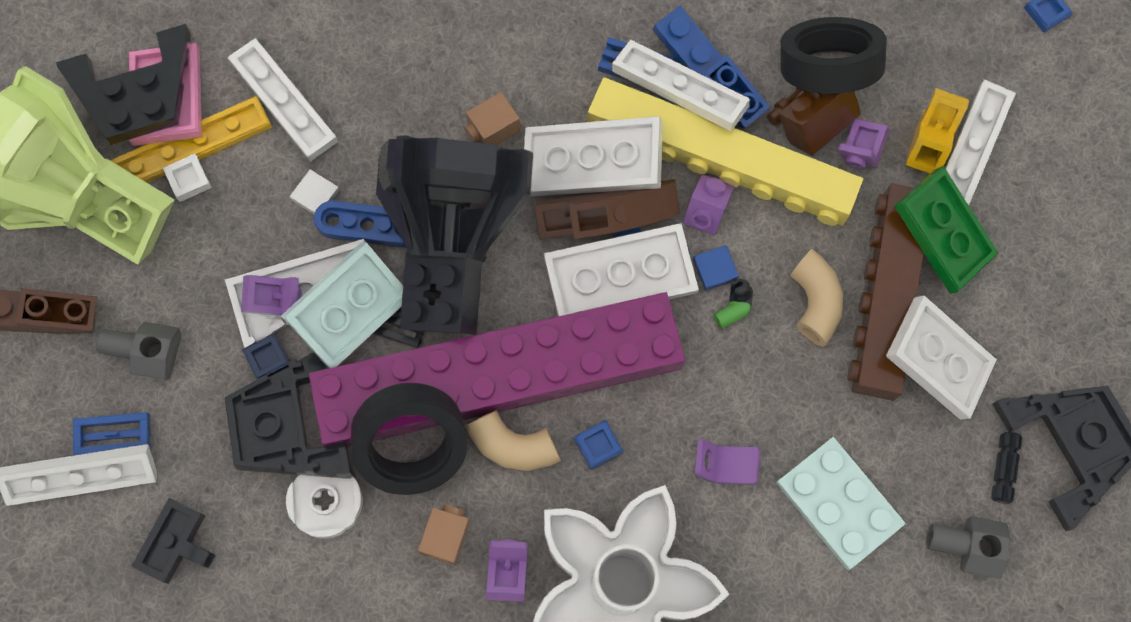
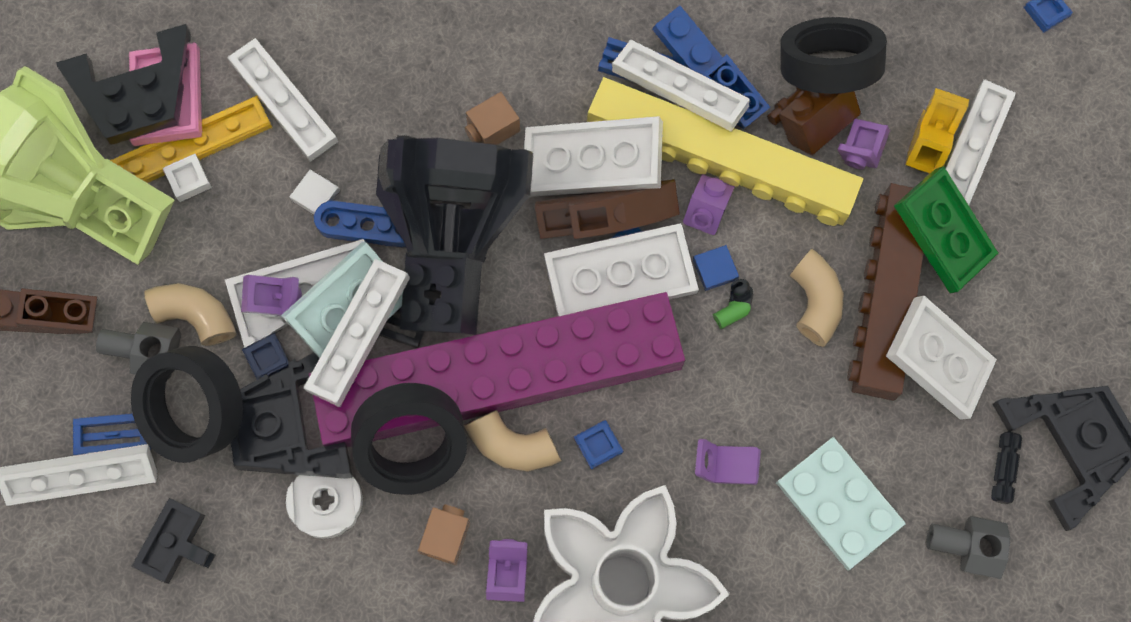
(153, 417): none -> black tyre
(193, 306): none -> tan cylinder
(357, 332): none -> white plate

